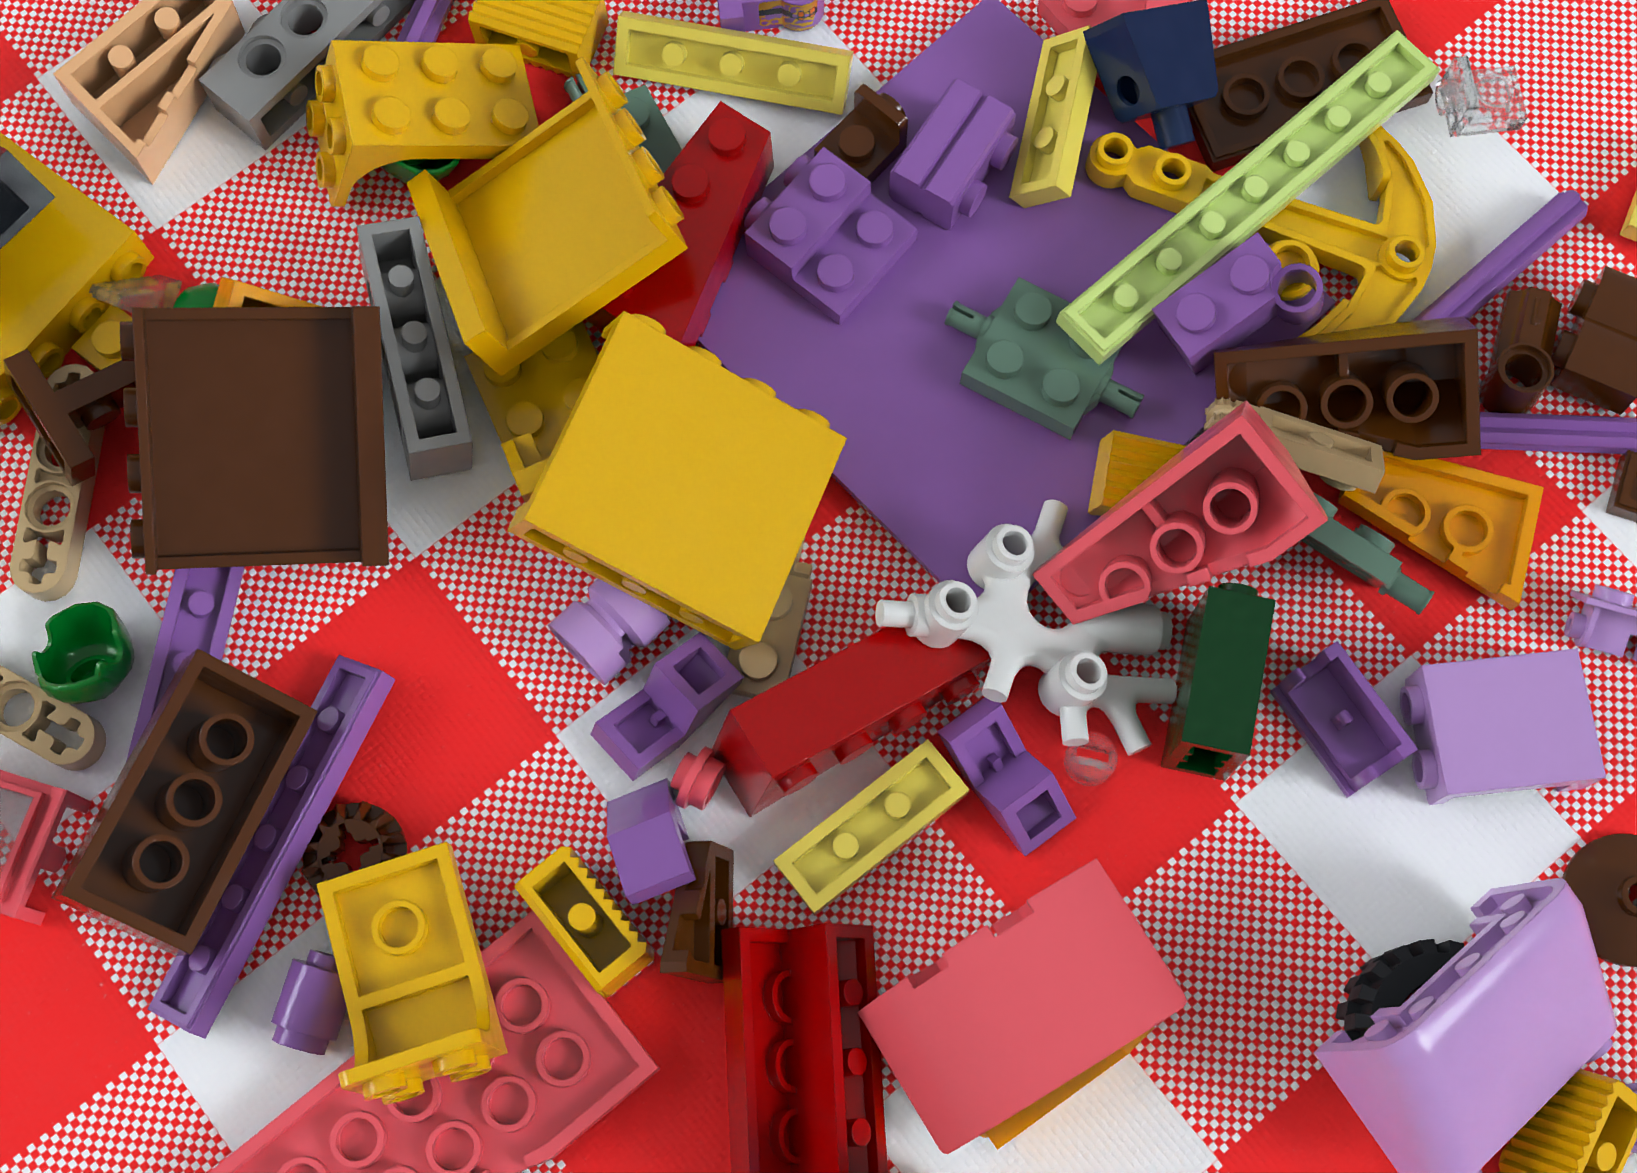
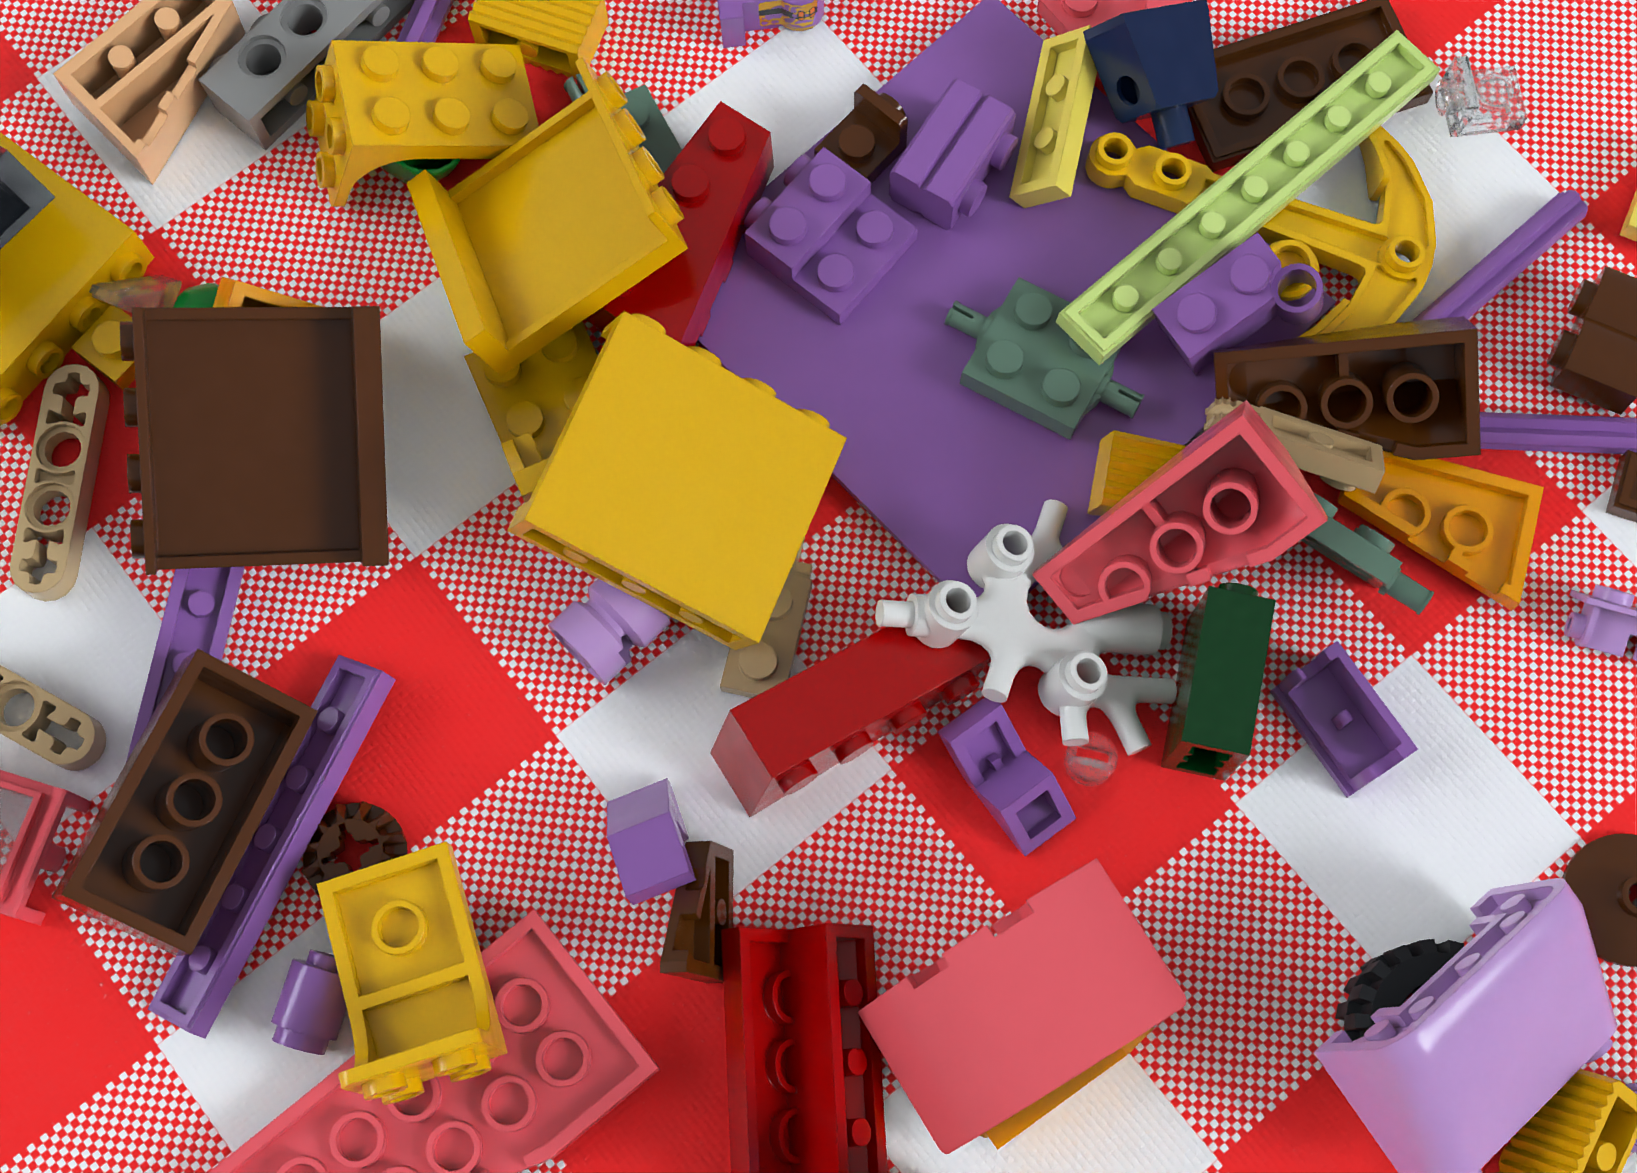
(61, 413): reddish brown bracket -> none
(84, 654): green hair -> none
(415, 348): light grey brick -> none
(585, 921): yellow brick -> none
(670, 707): medium lavender slope -> none
(697, 779): coral plate -> none
(732, 62): light yellow plate -> none
(871, 827): light yellow plate -> none
(1502, 725): lavender panel -> none
(1521, 351): reddish brown piece -> none

